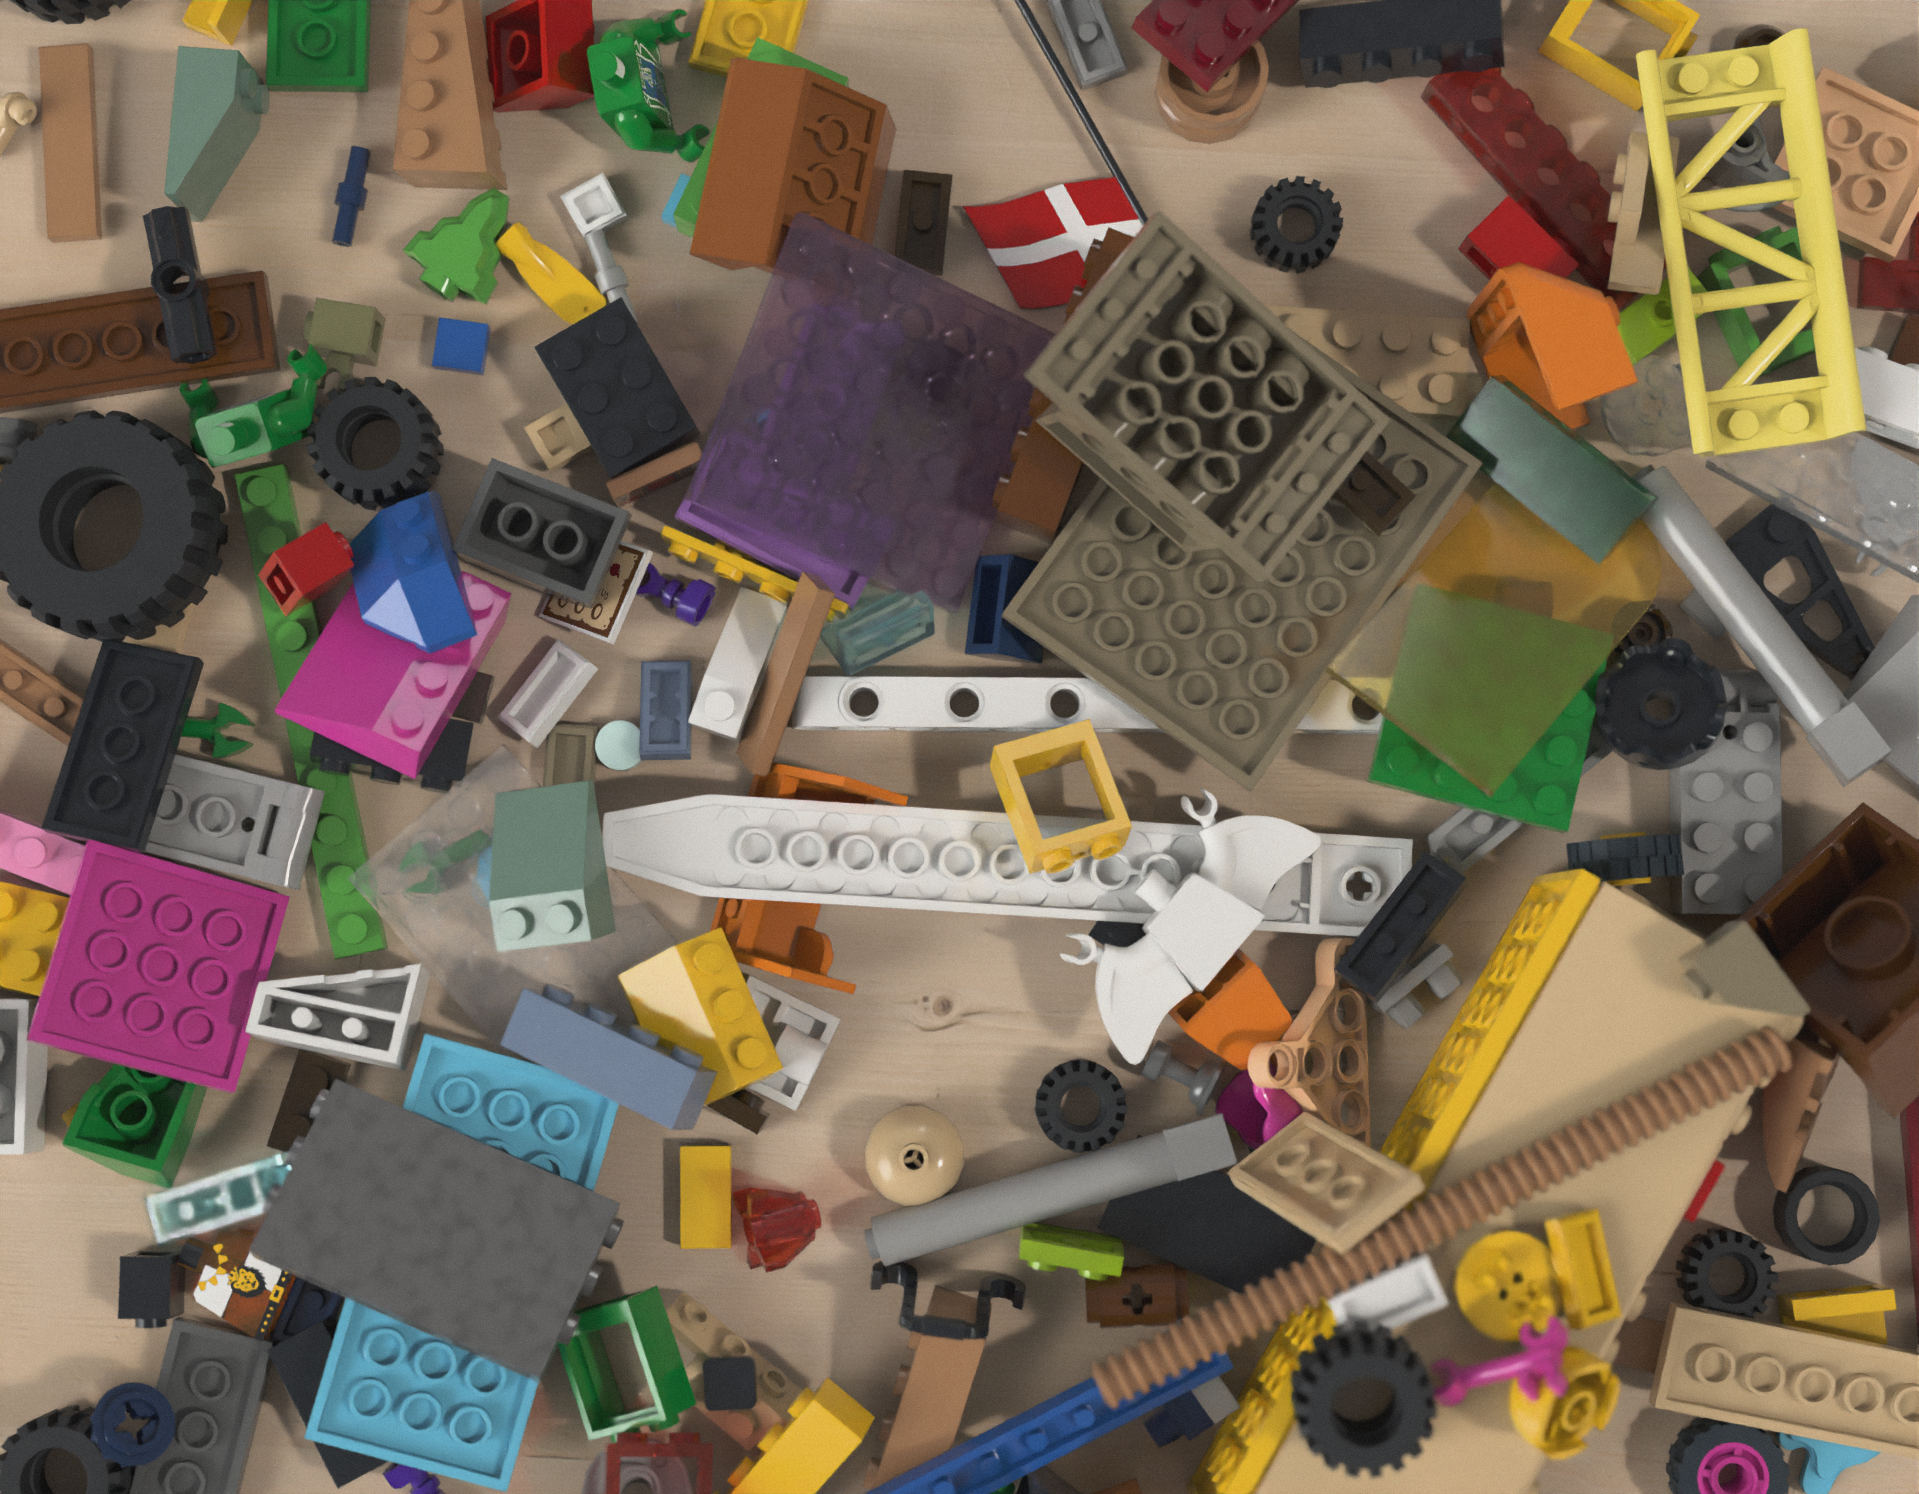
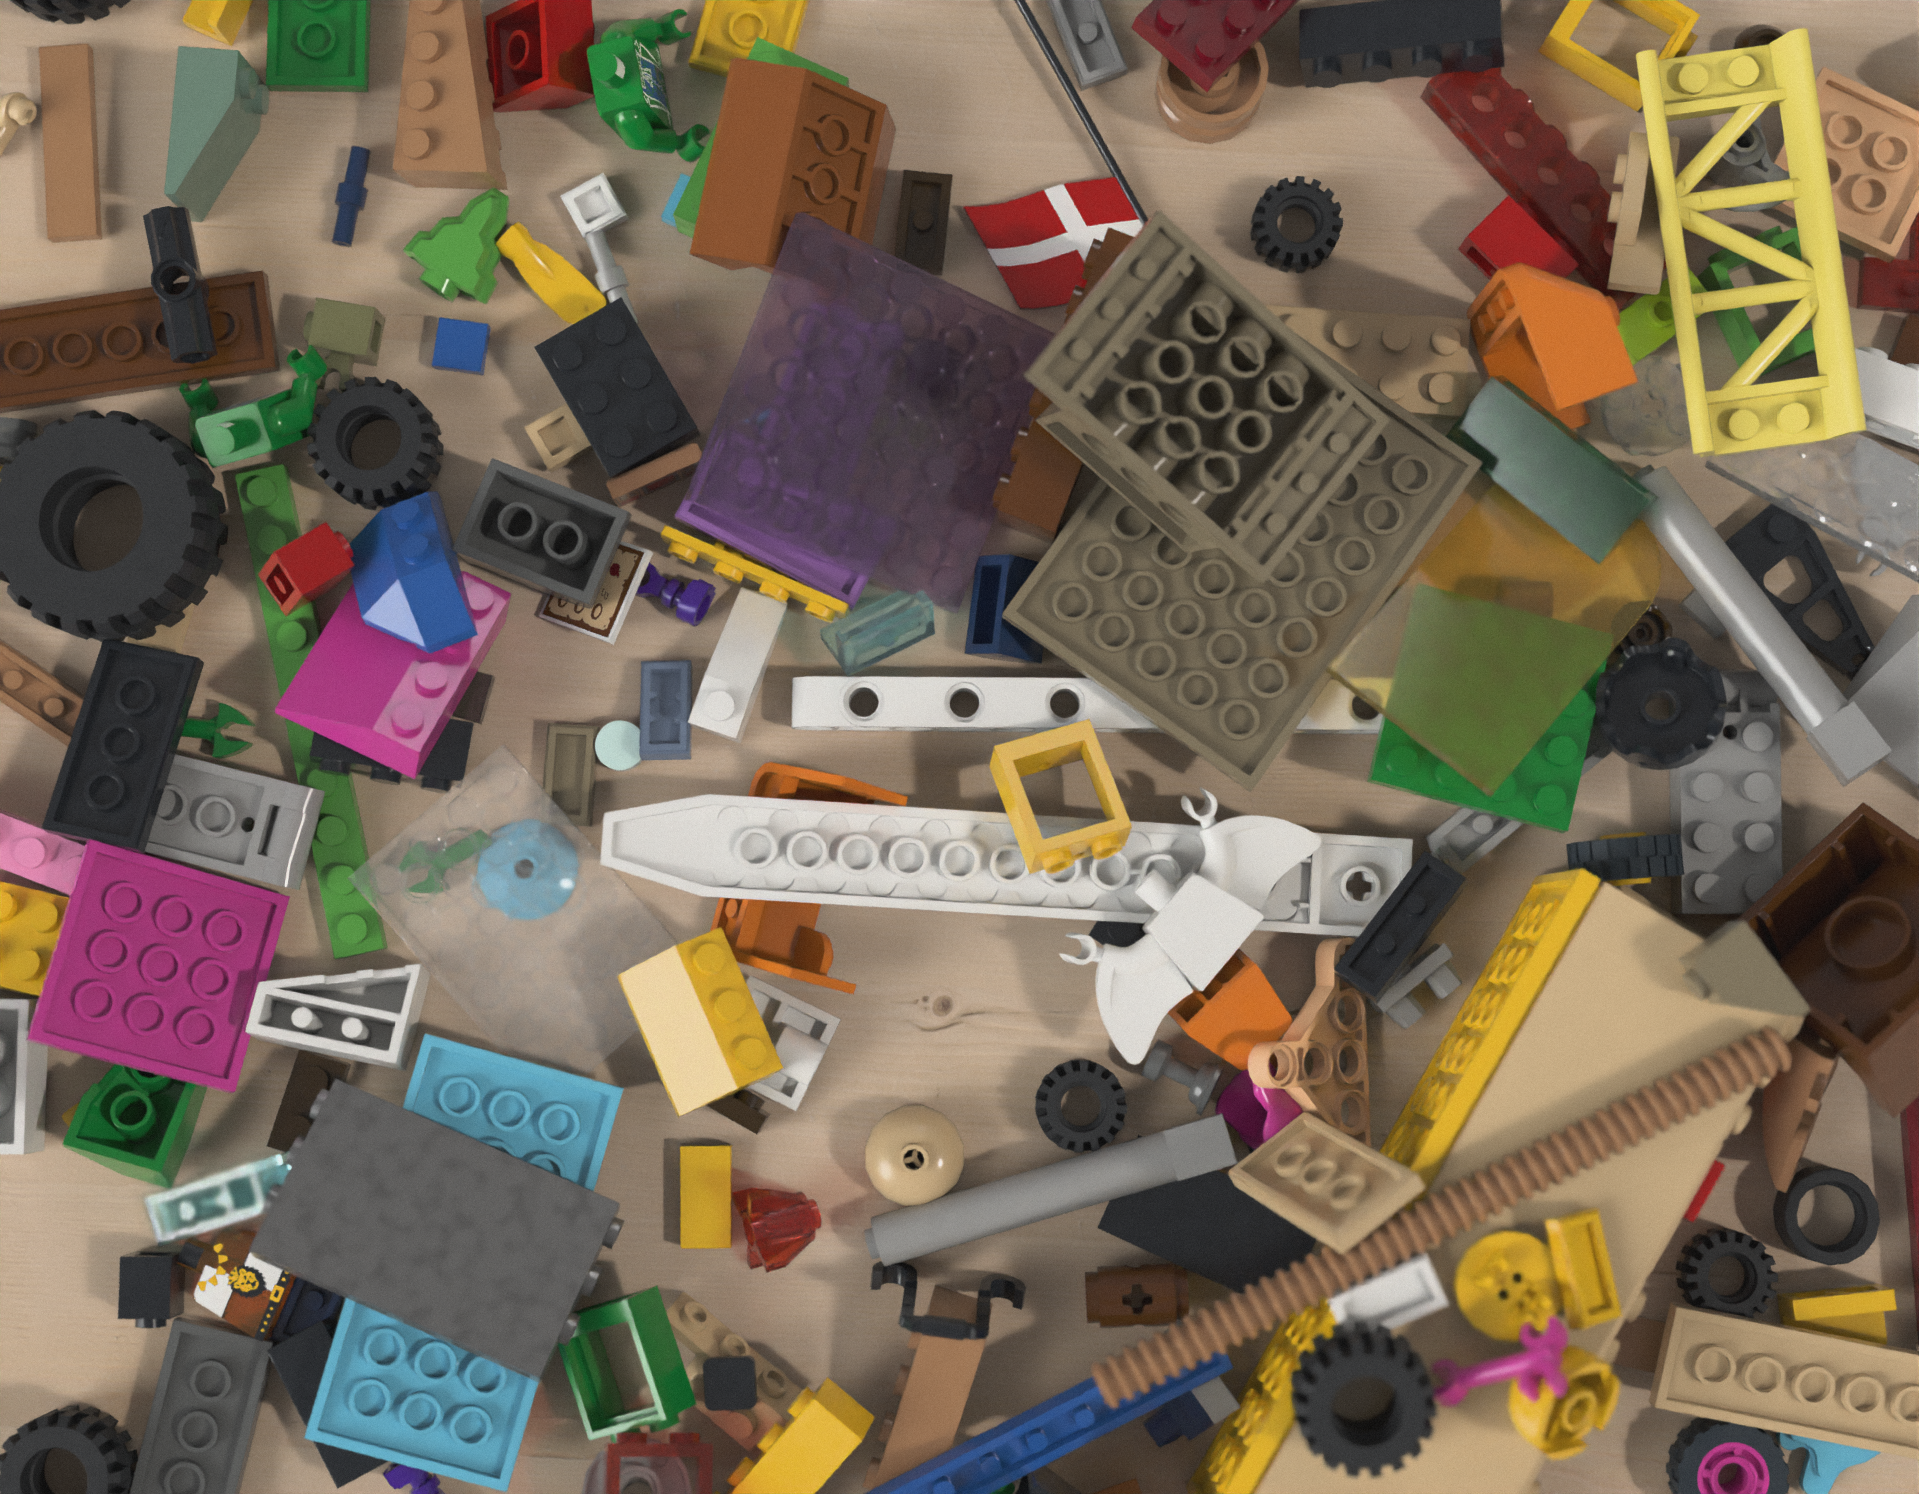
(141, 1403): dark blue gear -> none
(547, 693): white tile -> none
(548, 868): sand green slope -> none
(609, 1057): sand blue brick -> none
(785, 673): medium nougat tile -> none
(1054, 1246): lime plate -> none
(1374, 494): dark brown plate -> none

